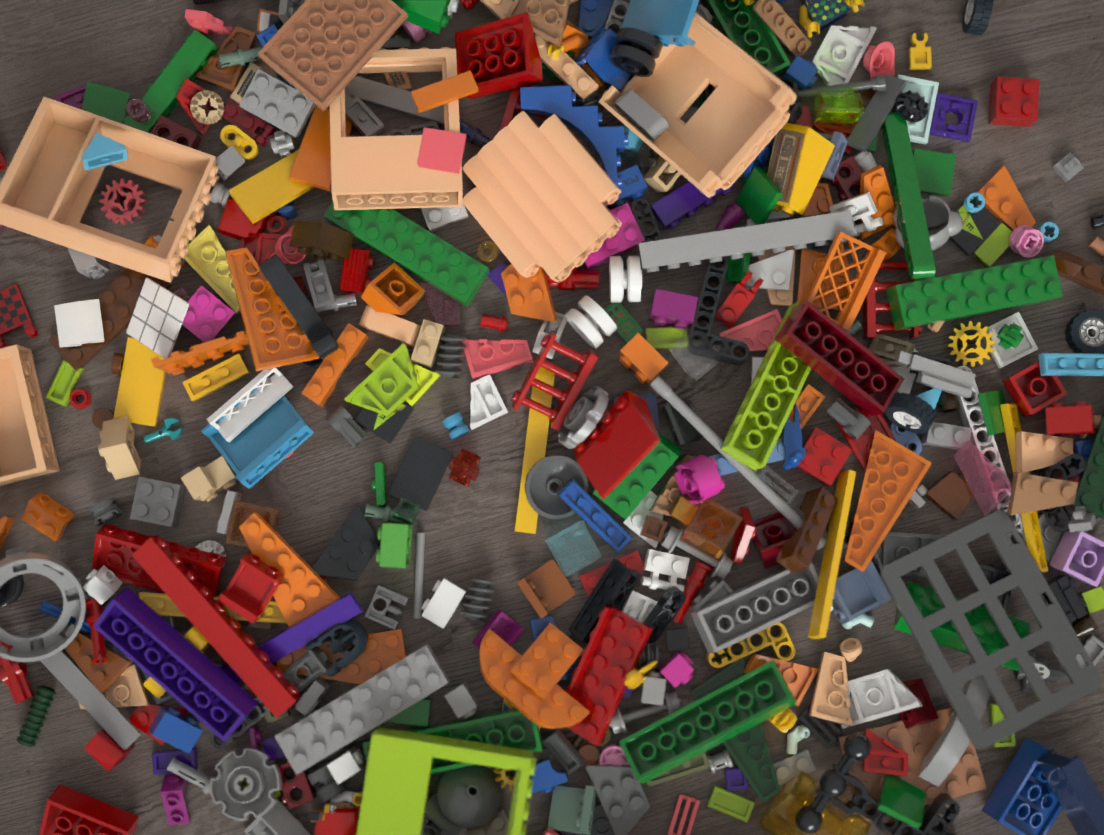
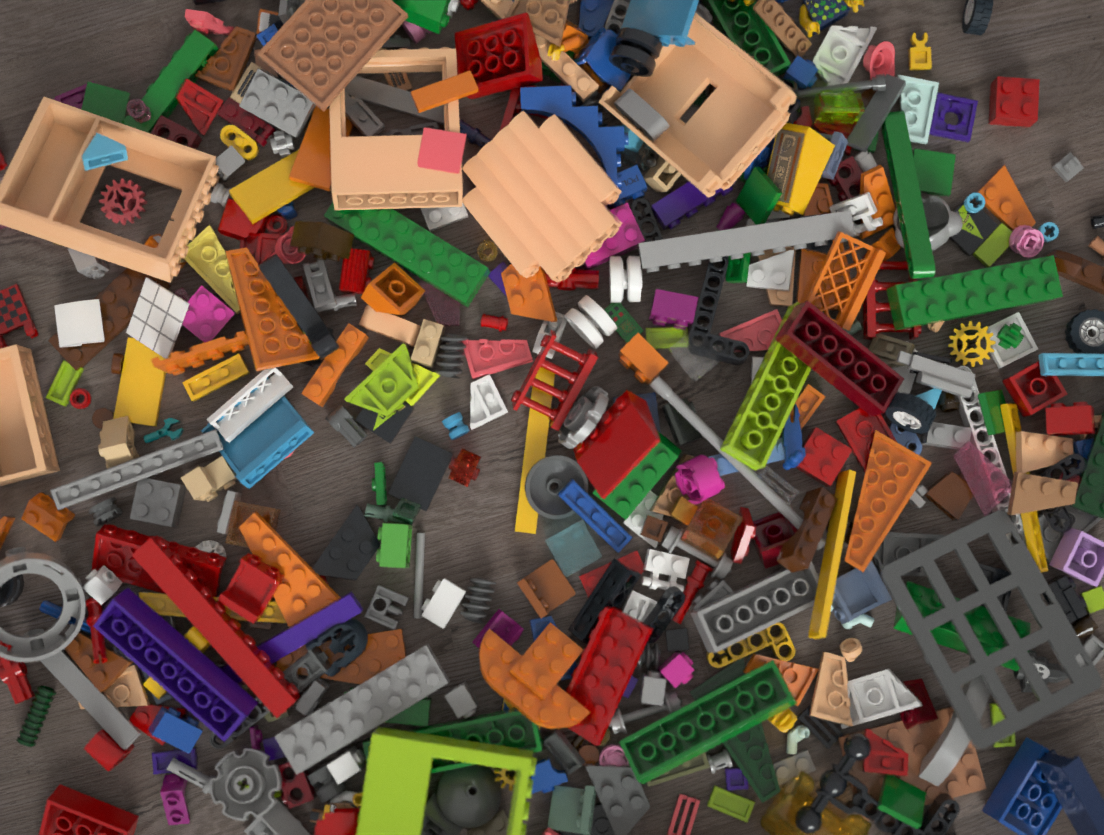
(136, 469): none -> light grey tile
(201, 99): tan gear -> none
(239, 57): sand green pin -> none
(636, 677): yellow plate -> none
(737, 301): red hinge -> none
(853, 422): dark grey piece -> none
(912, 114): black gear -> none
(1081, 521): light grey tile -> none

